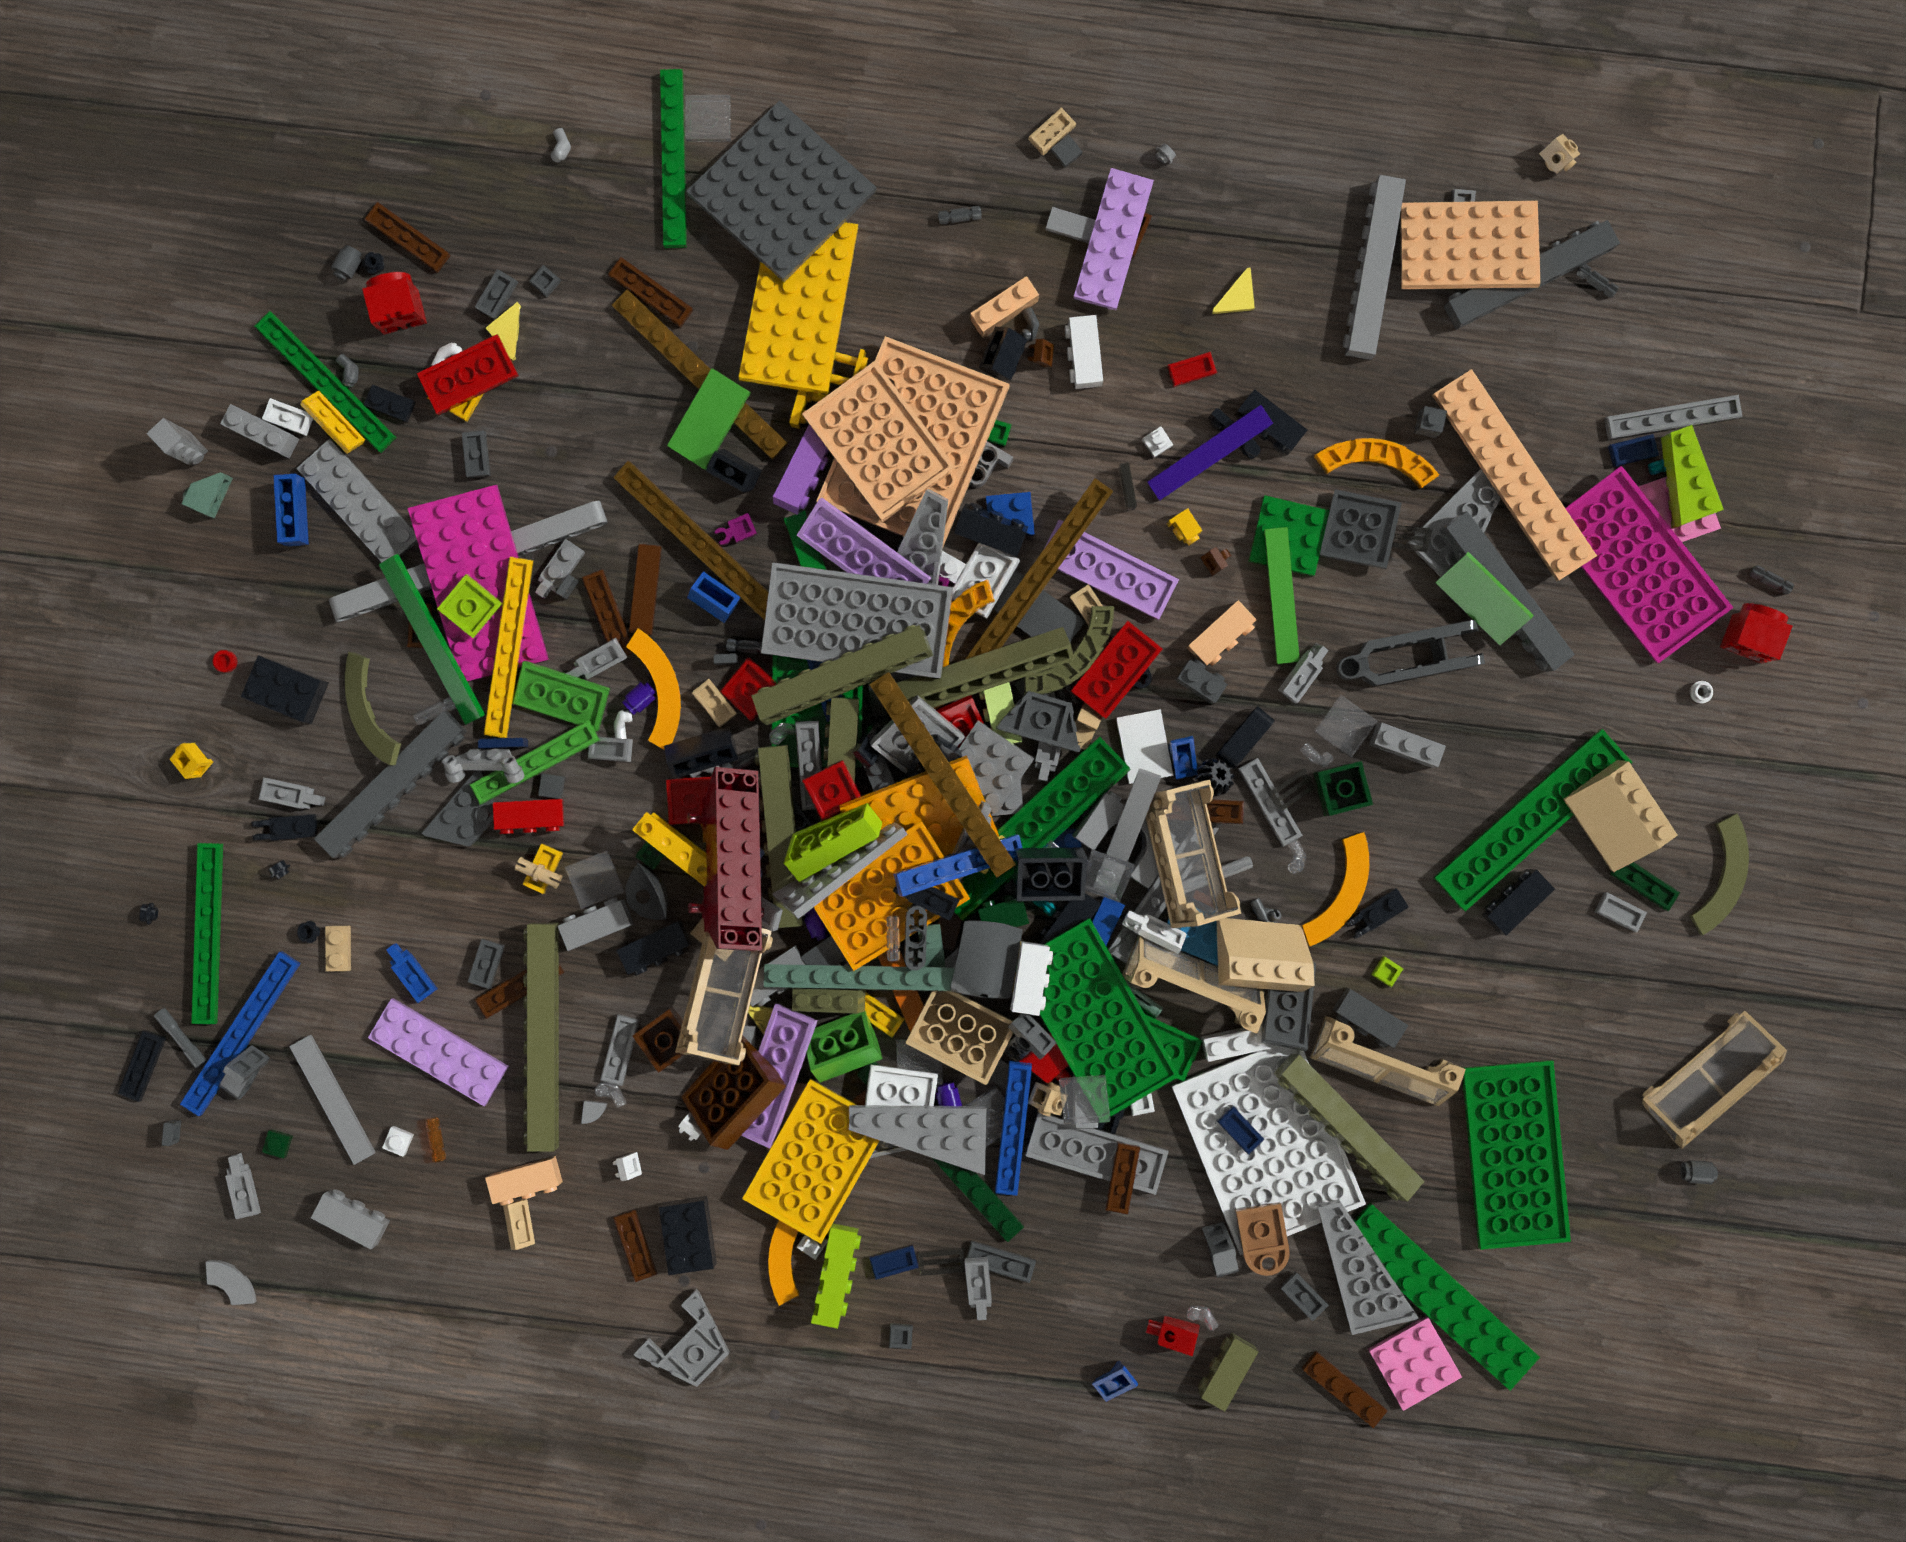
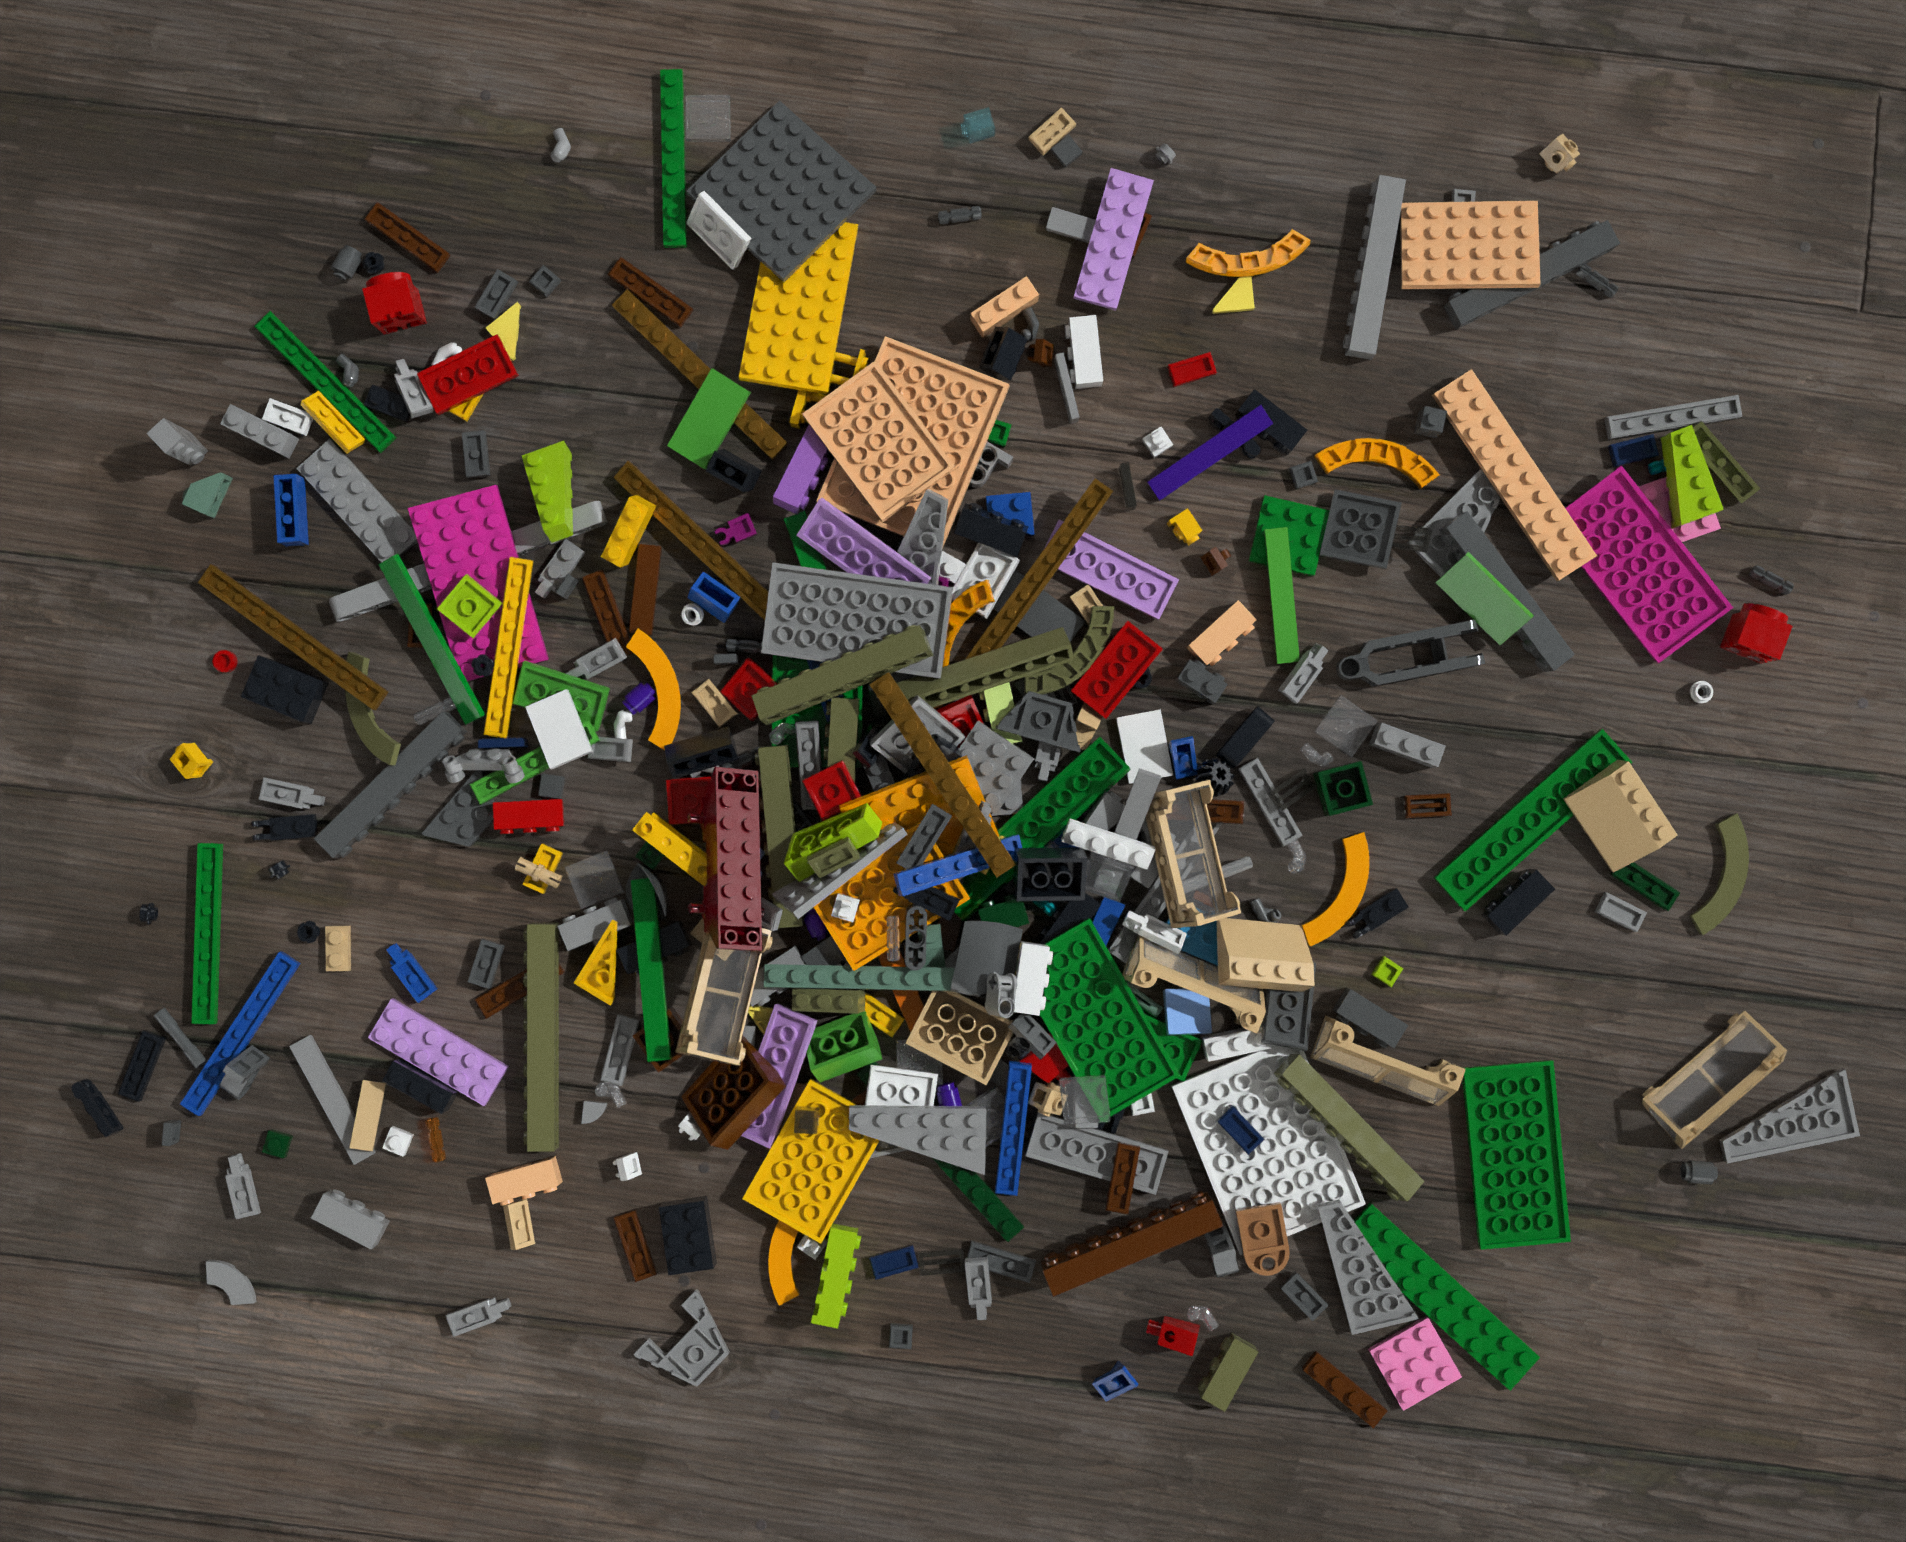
(97, 1107): none -> black hinge
(293, 637): none -> pearl gold plate
(367, 1115): none -> tan tile
(412, 390): none -> light grey hinge
(420, 1085): none -> black brick
(476, 1315): none -> light grey hinge
(482, 659): none -> black plate
(550, 483): none -> lime wedge
(559, 729): none -> white tile
(600, 969): none -> yellow wing
(628, 531): none -> yellow brick
(651, 970): none -> green tile
(687, 616): none -> white plate
(718, 230): none -> white tile
(807, 1120): none -> clear smoke brick
(833, 857): none -> olive plate
(845, 907): none -> white tile
(924, 837): none -> dark grey plate
(978, 125): none -> clear light blue brick
(1000, 996): none -> light grey piece
(1066, 388): none -> light grey tile
(1108, 844): none -> white plate
(1130, 1243): none -> reddish brown brick
(1186, 1012): none -> light blue tile
(1249, 263): none -> light orange tile
(1303, 475): none -> dark grey tile
(1408, 806): none -> reddish brown tile
(1724, 464): none -> olive plate
(1808, 1119): none -> light grey wing

